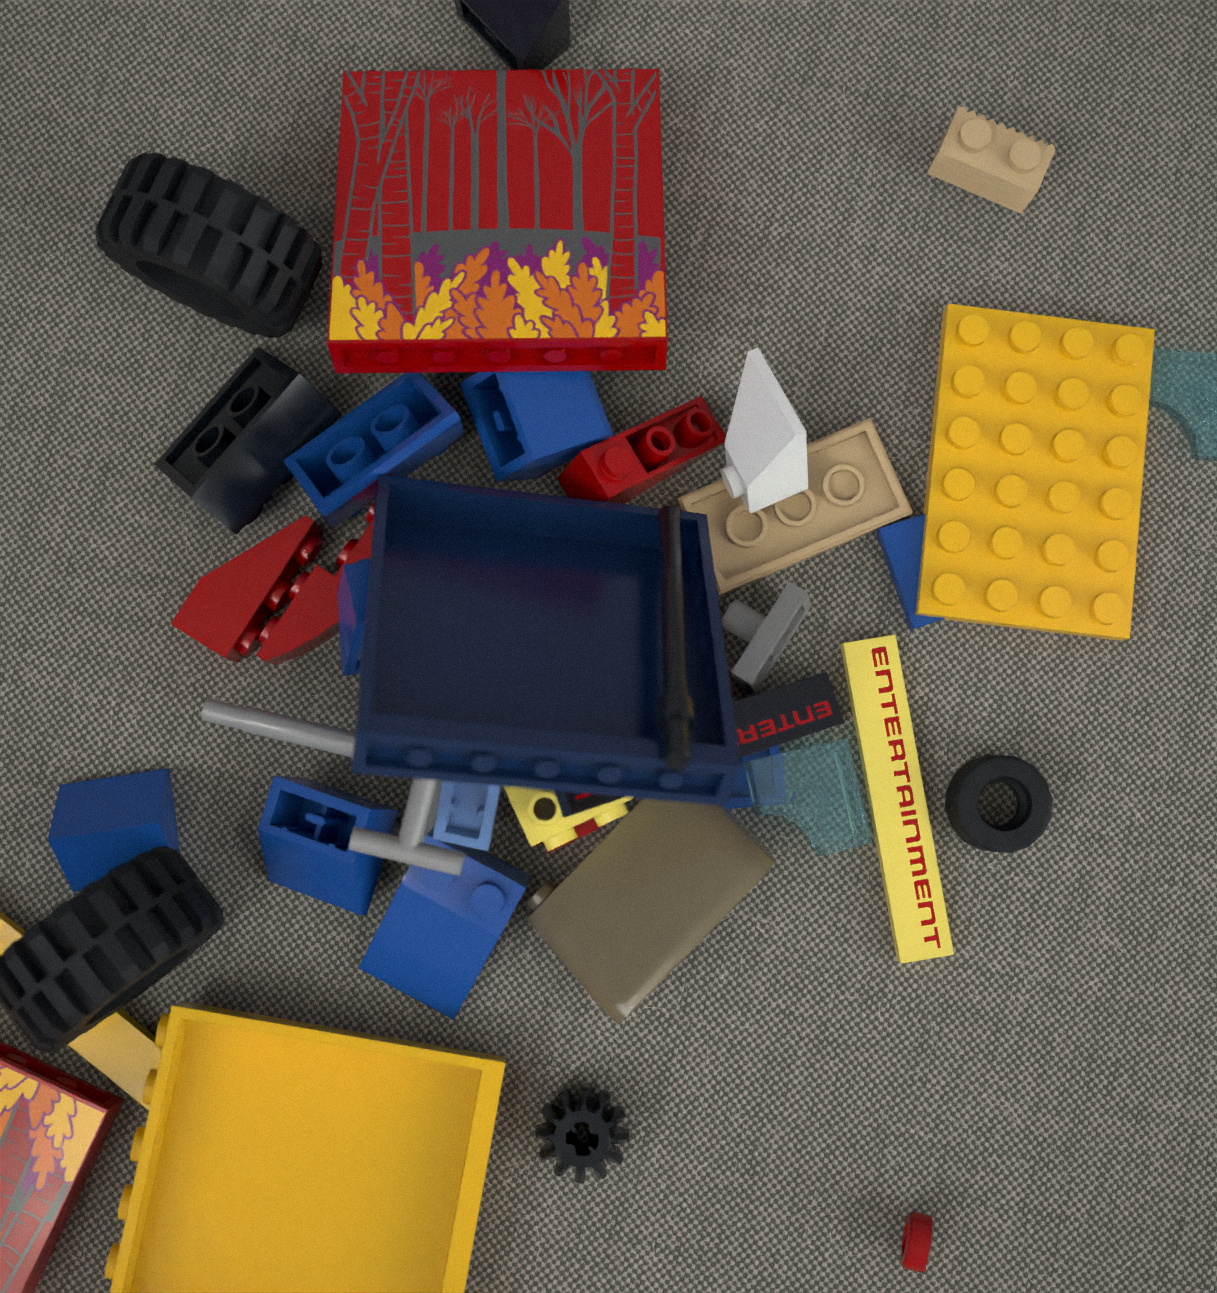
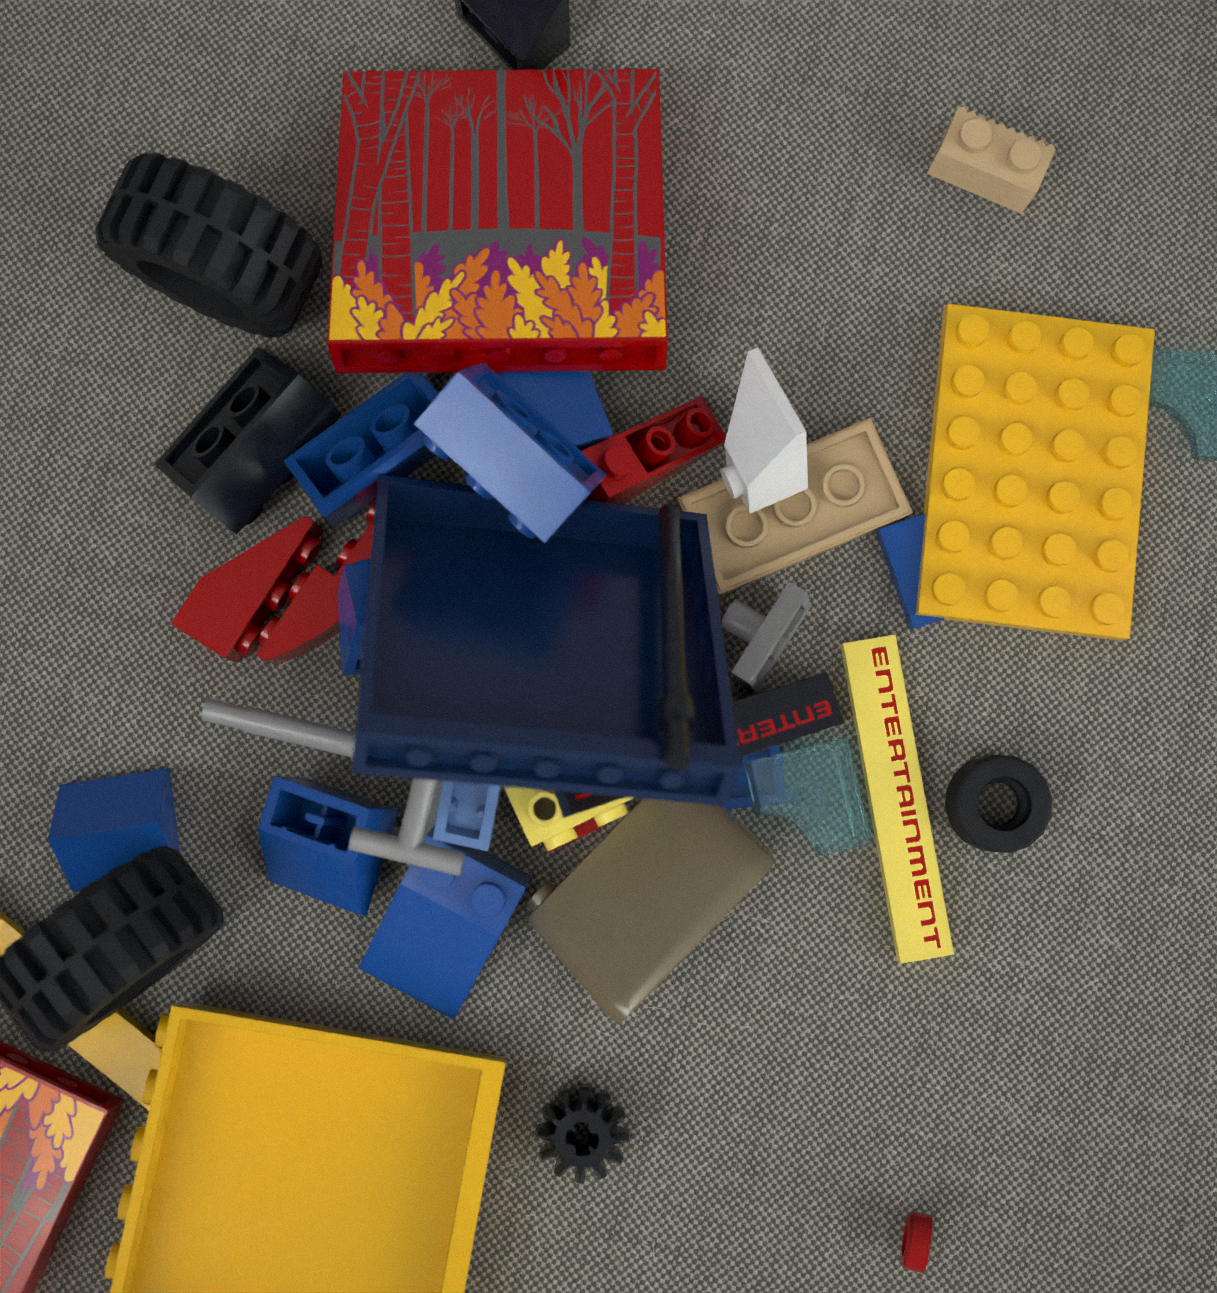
(508, 451): none -> slope

